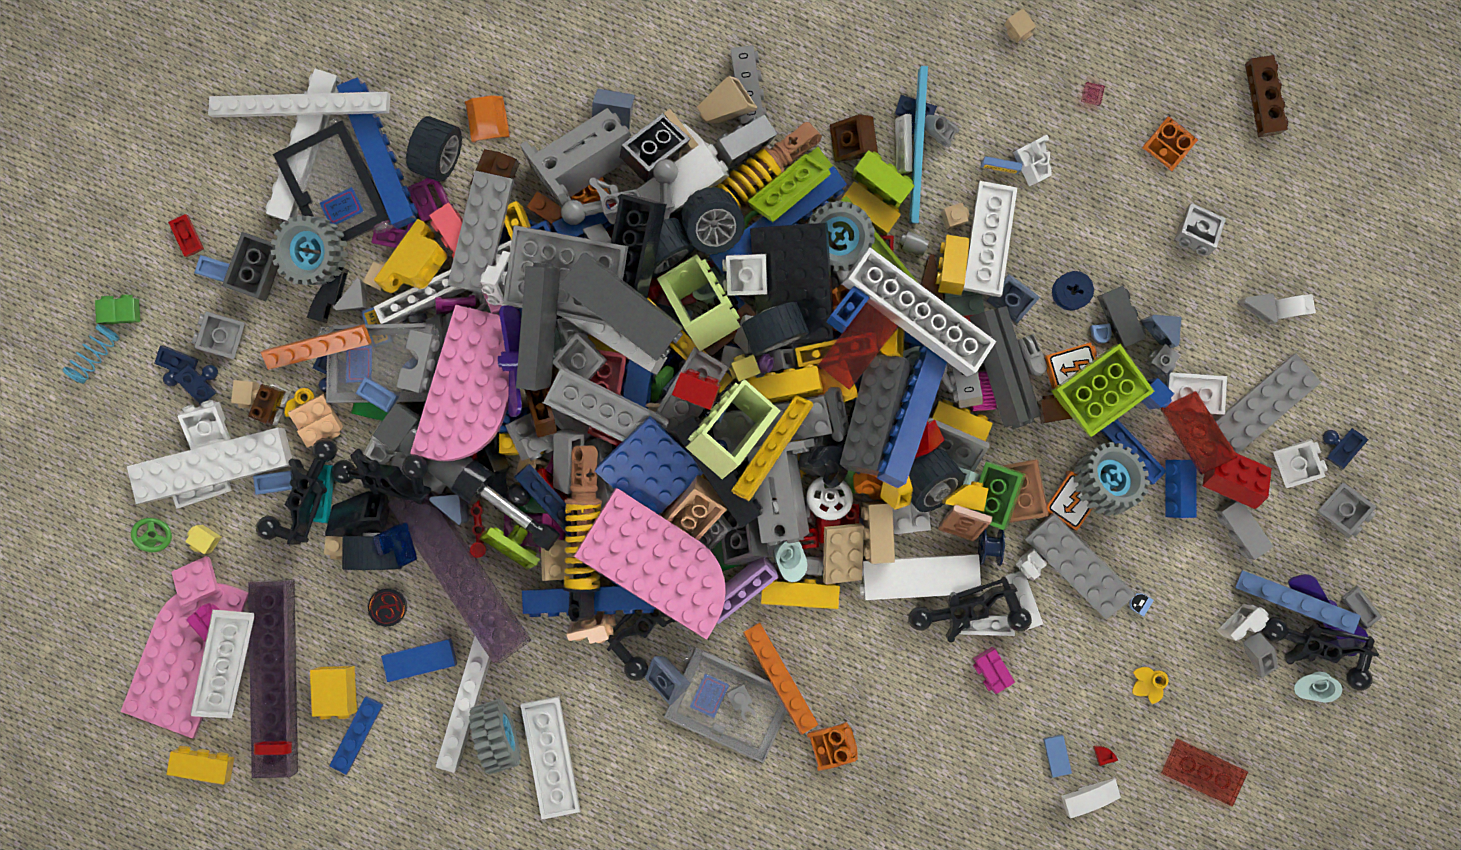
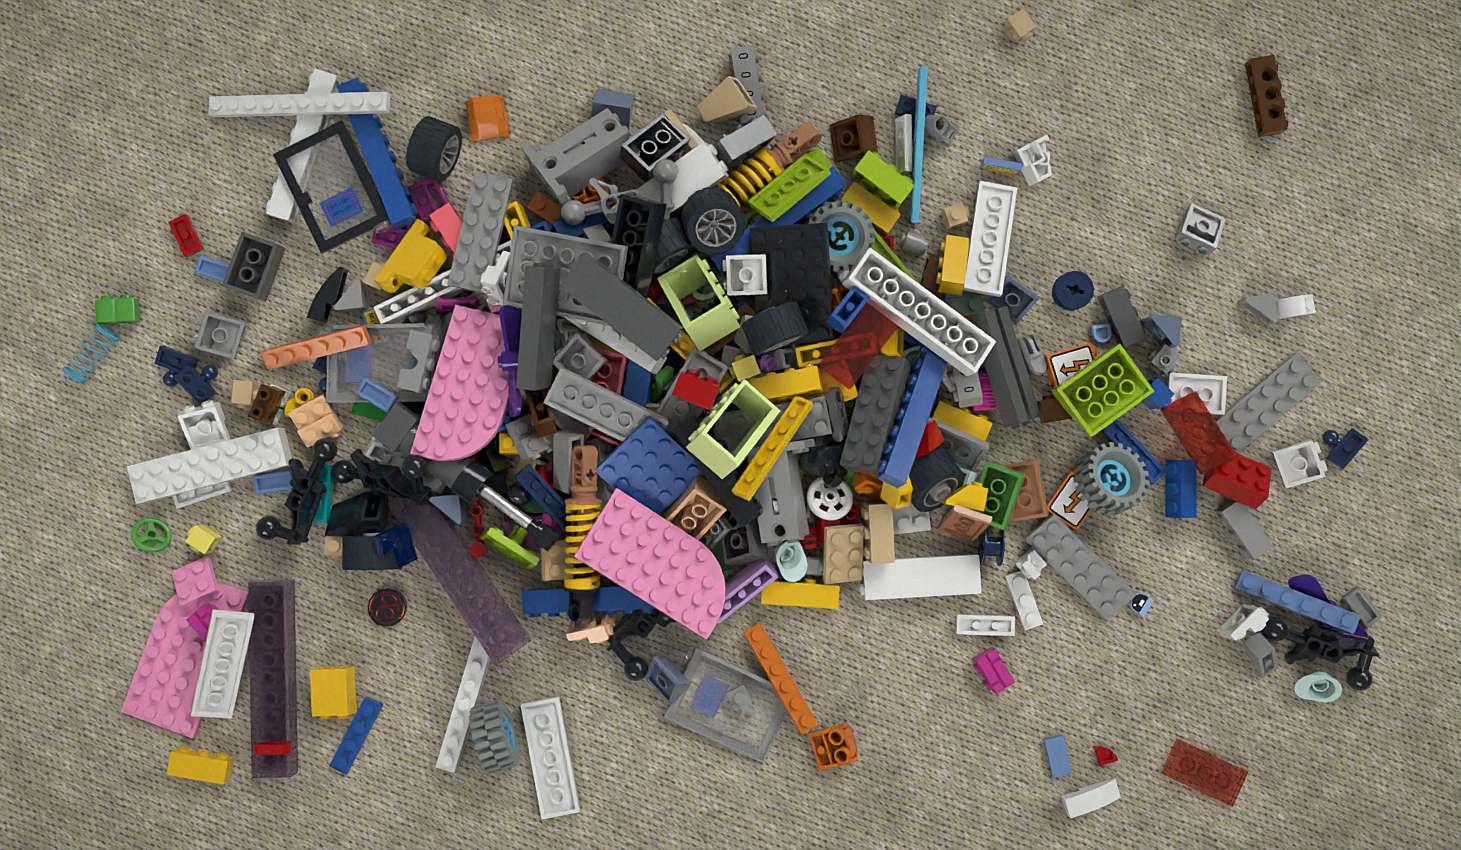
(302, 265): light grey wheel -> none
(419, 660): blue piece -> none
(497, 164): reddish brown slope -> none
(1018, 618): black piece -> none
(1092, 93): clear pink tile -> none
(1146, 683): yellow plate -> none
(1170, 148): orange slope -> none
(1347, 510): light grey plate -> none

